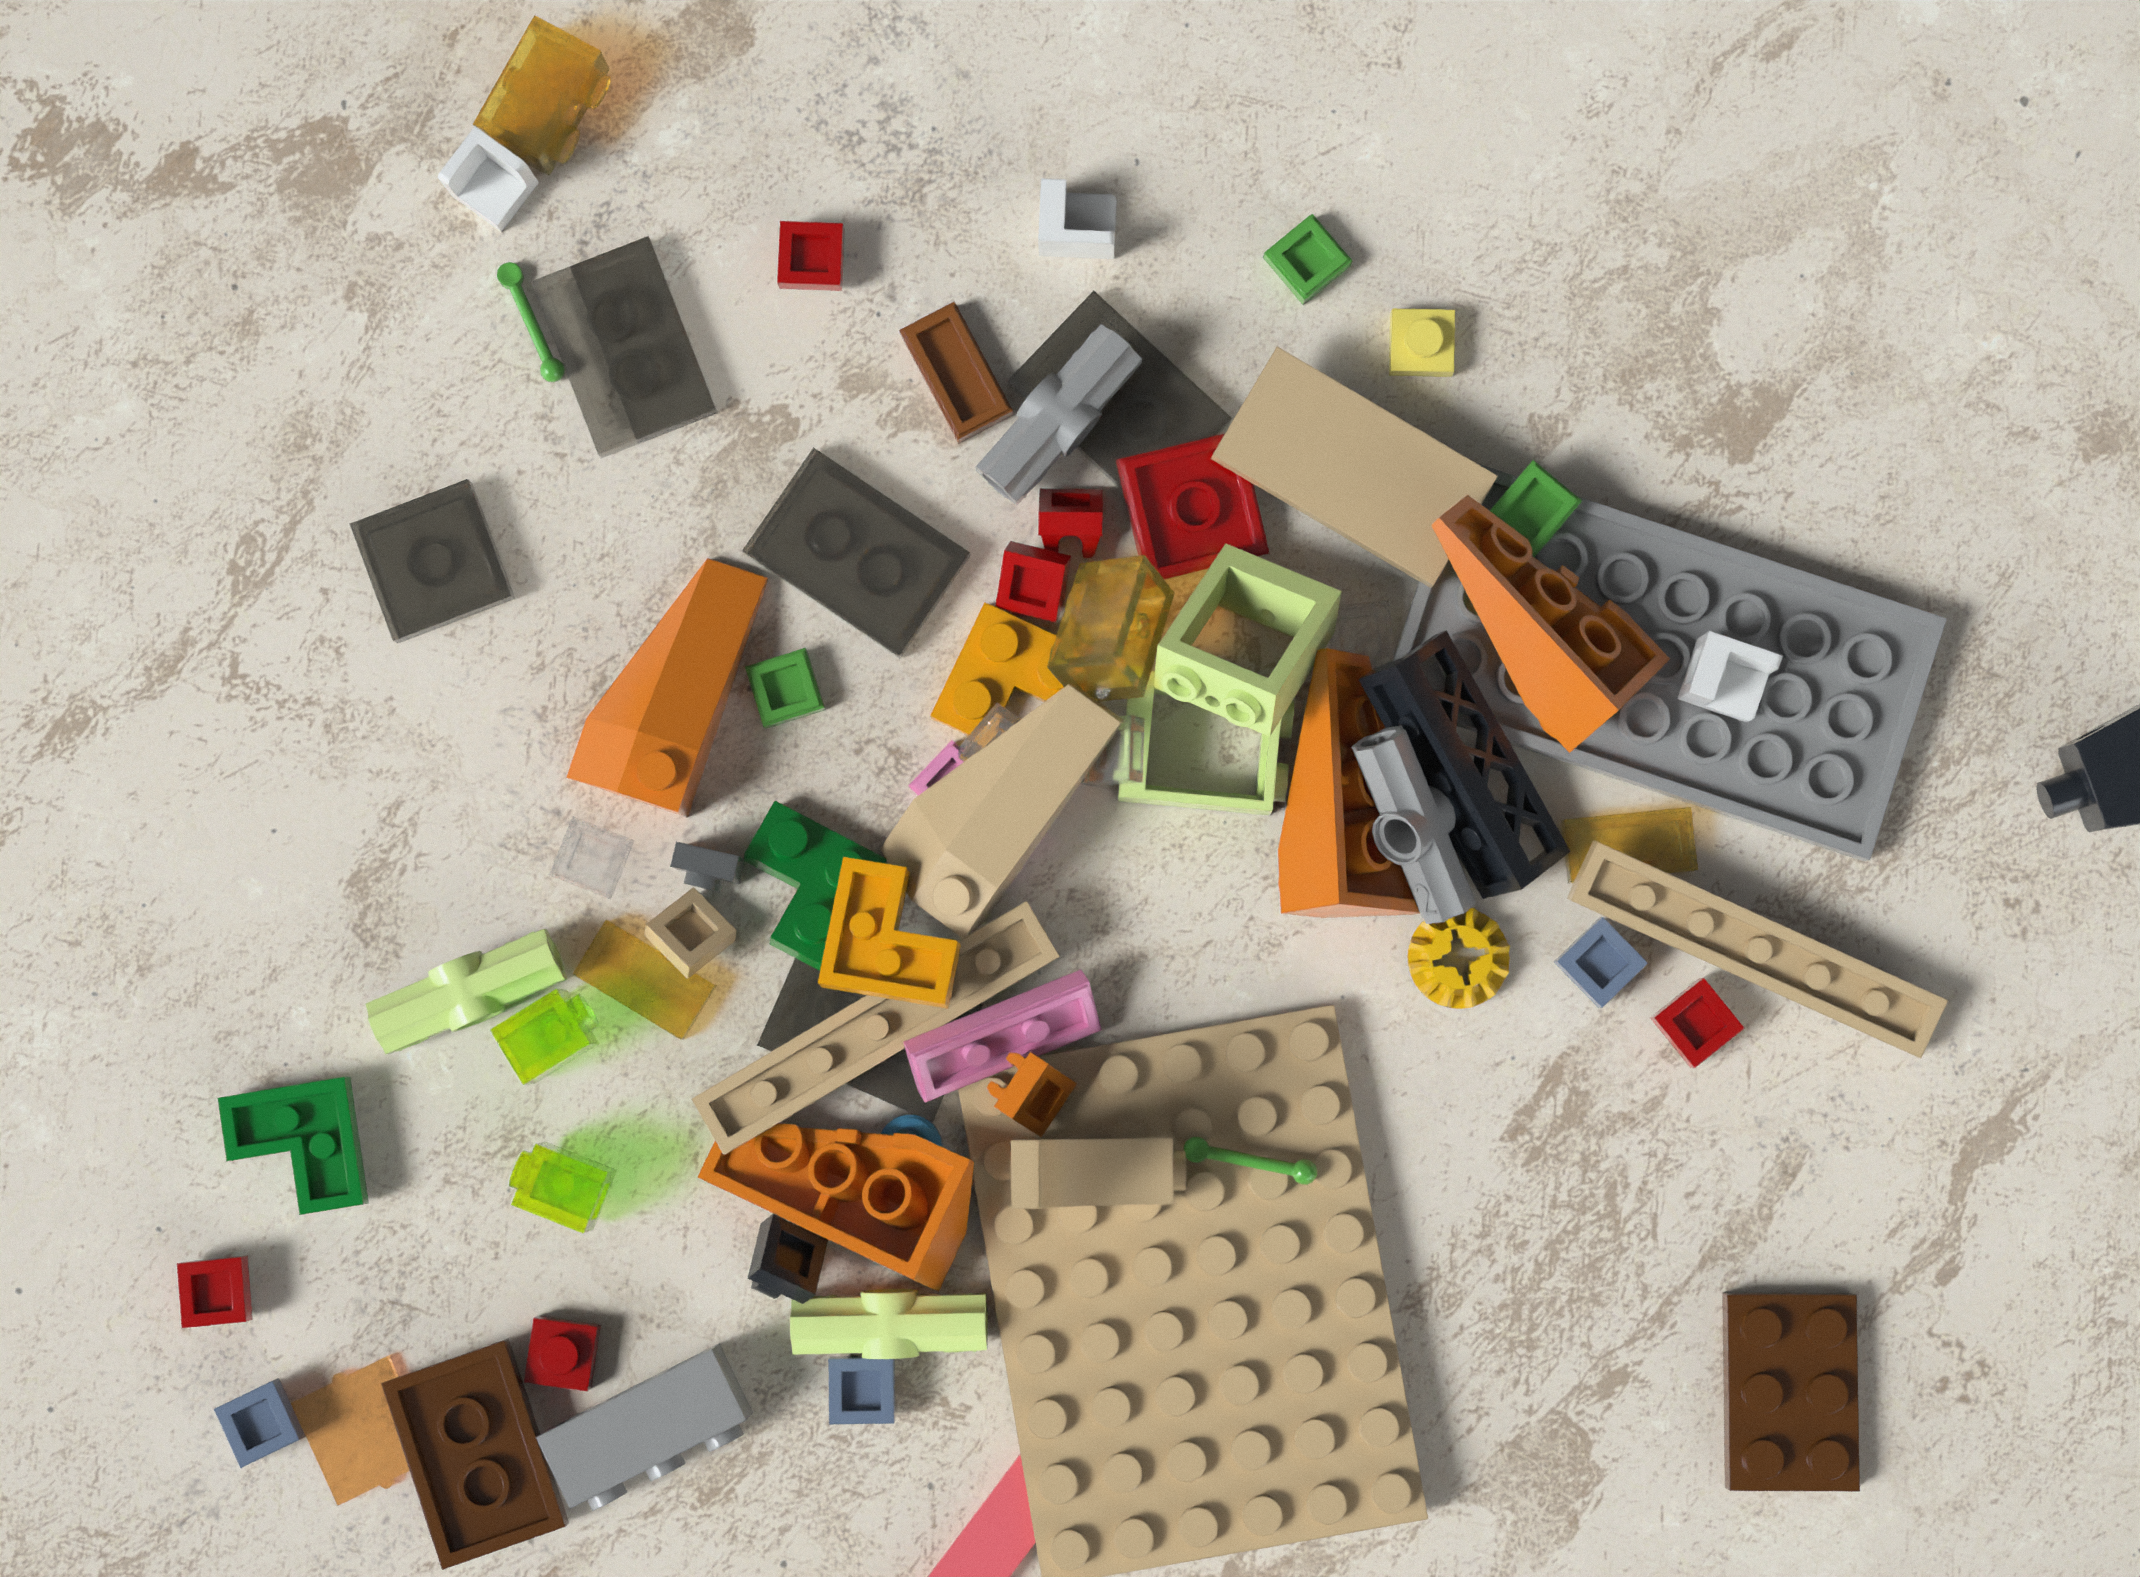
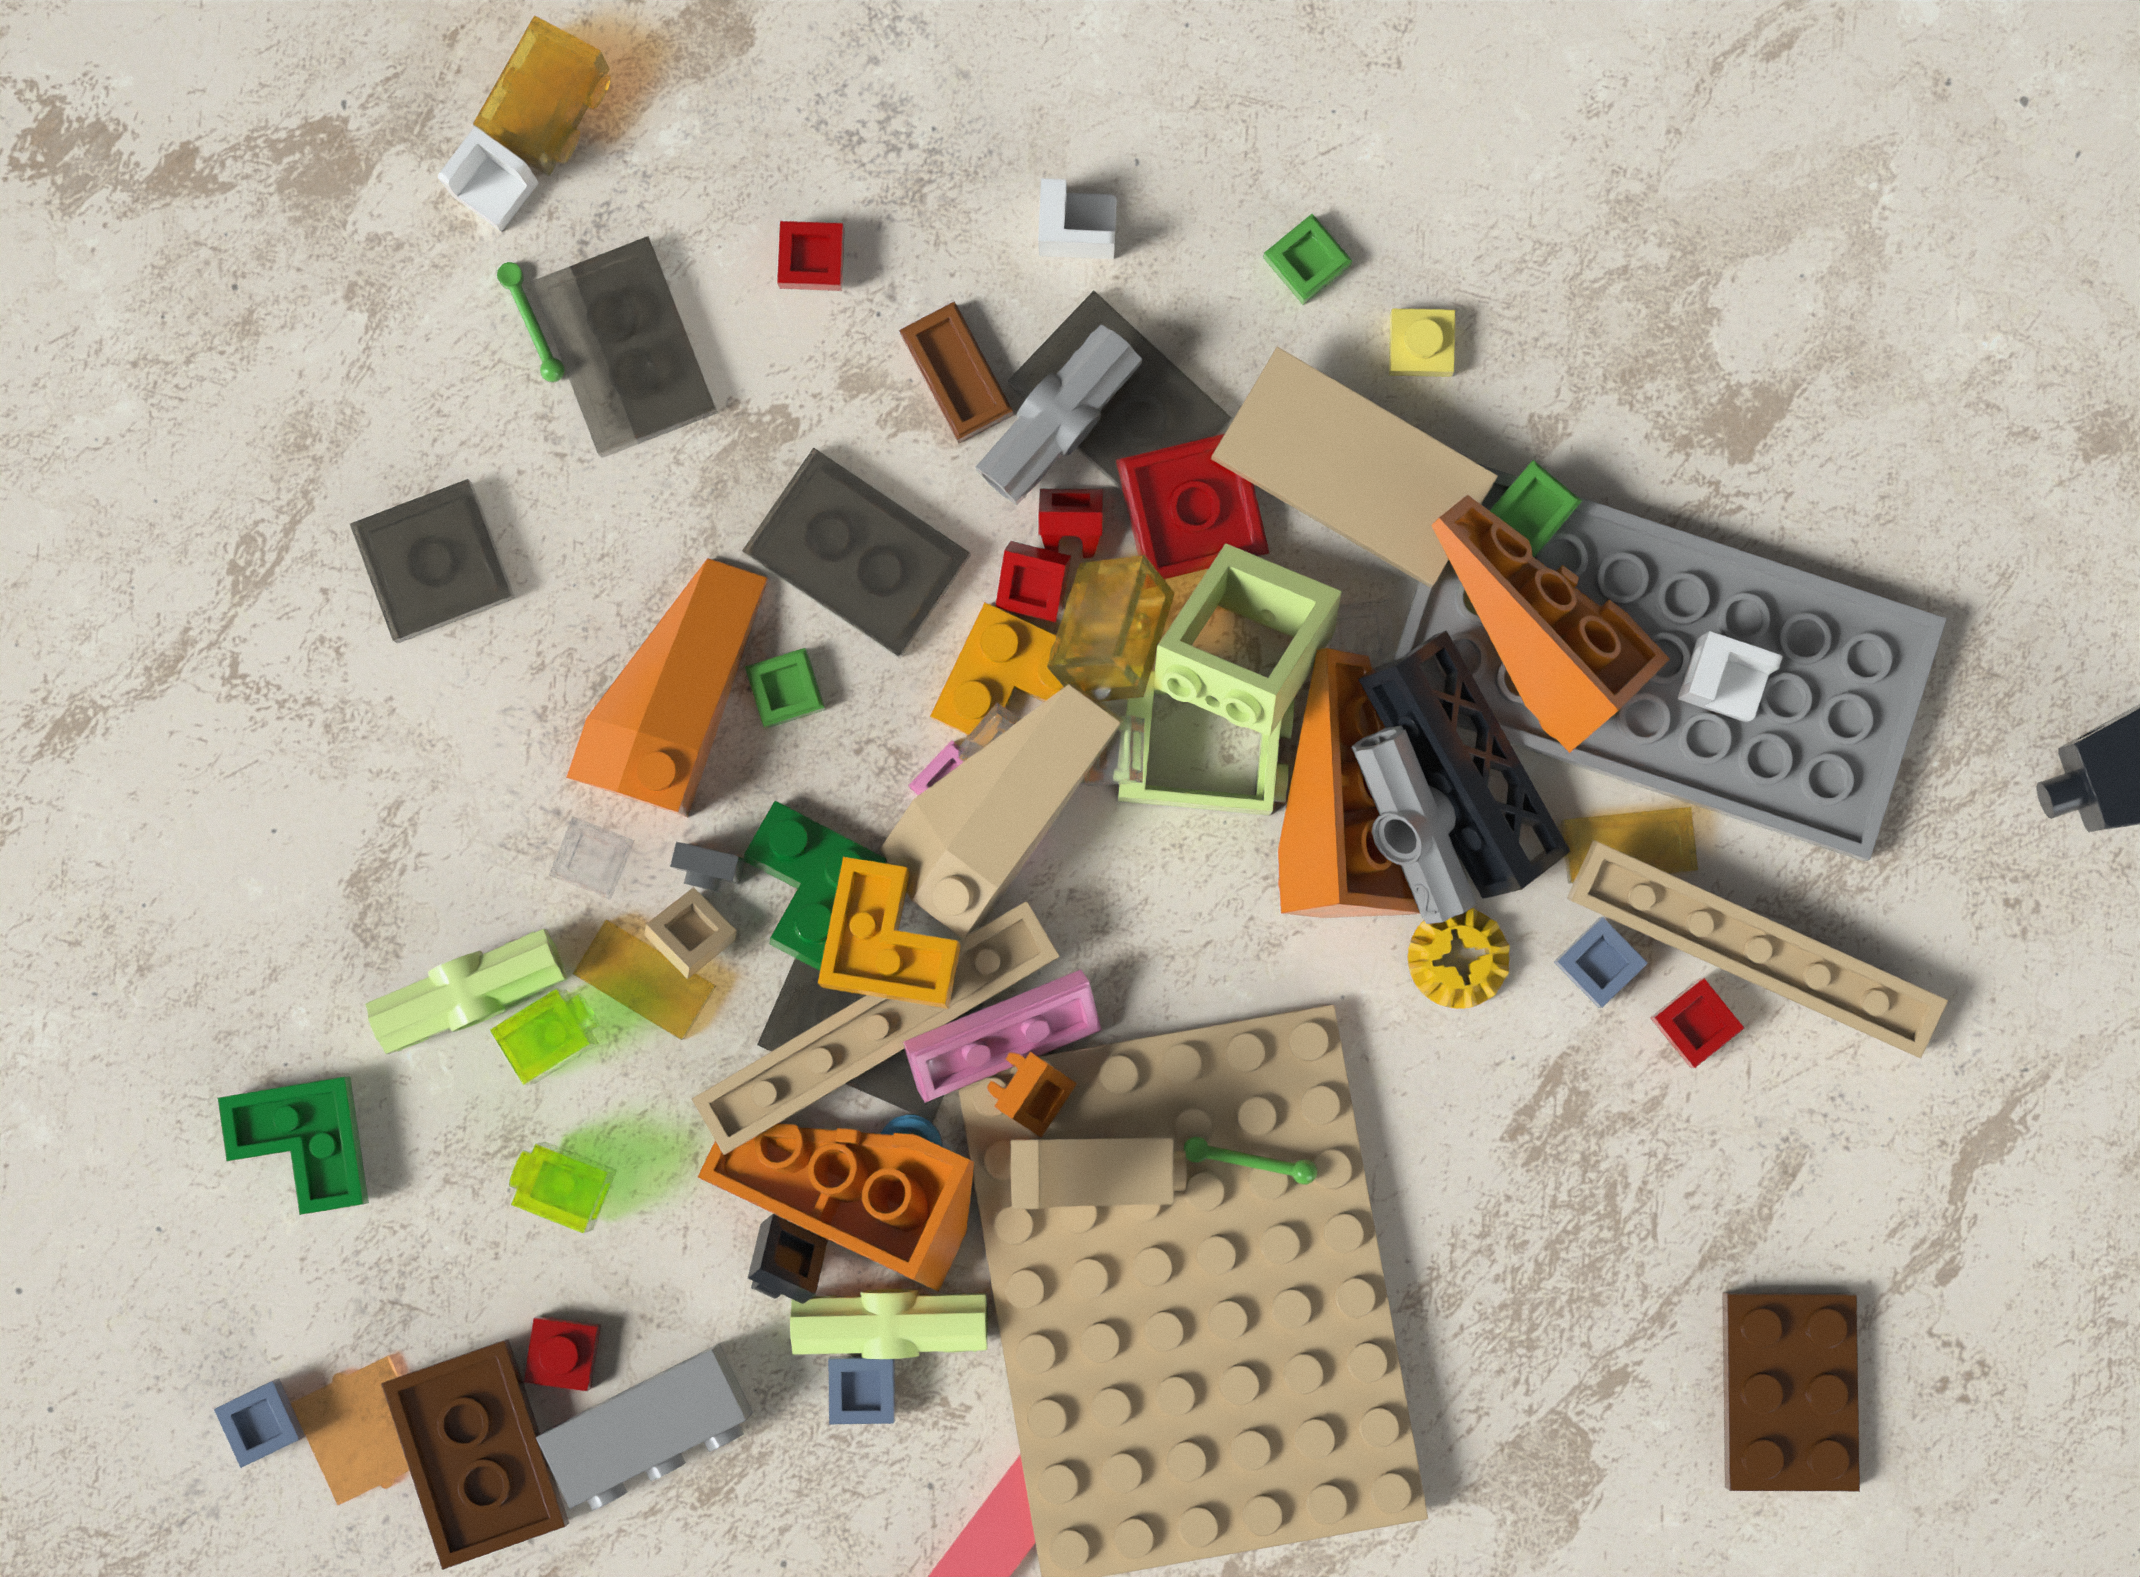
(214, 1291): red plate -> none

